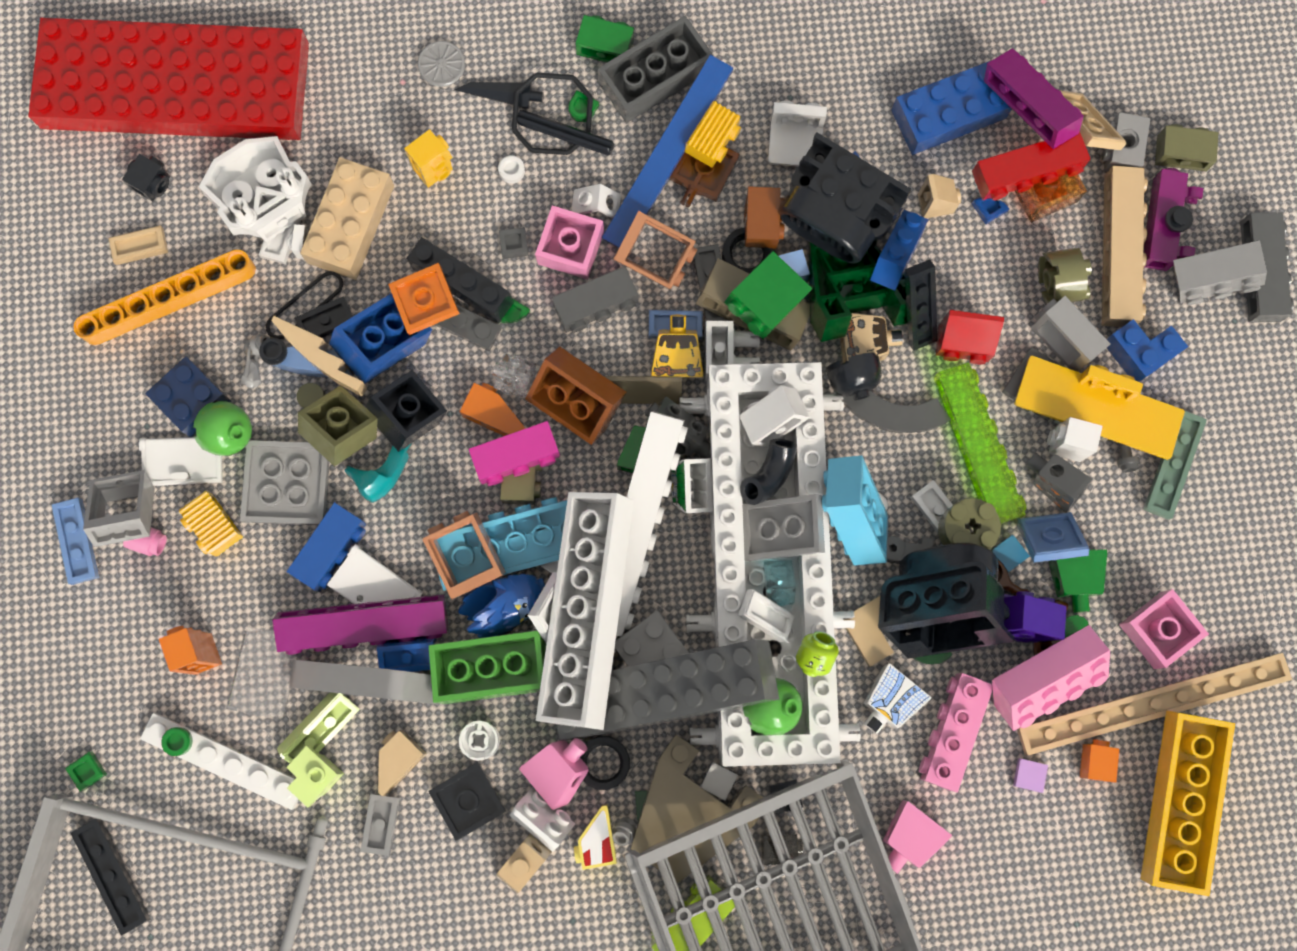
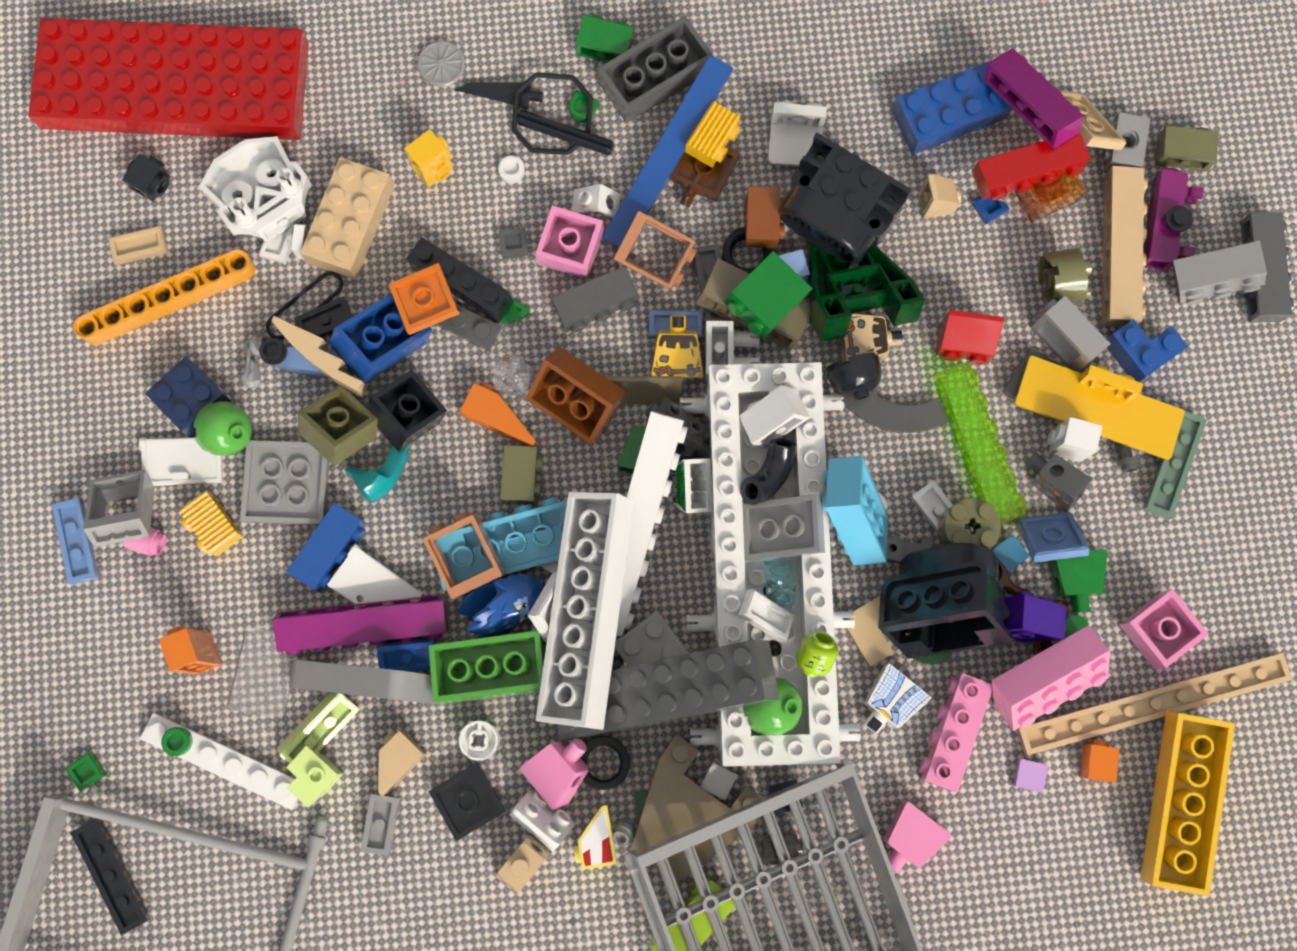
(308, 394): olive tile -> none
(514, 454): dark pink brick -> none
(899, 249): blue brick -> none
(921, 304): black plate -> none

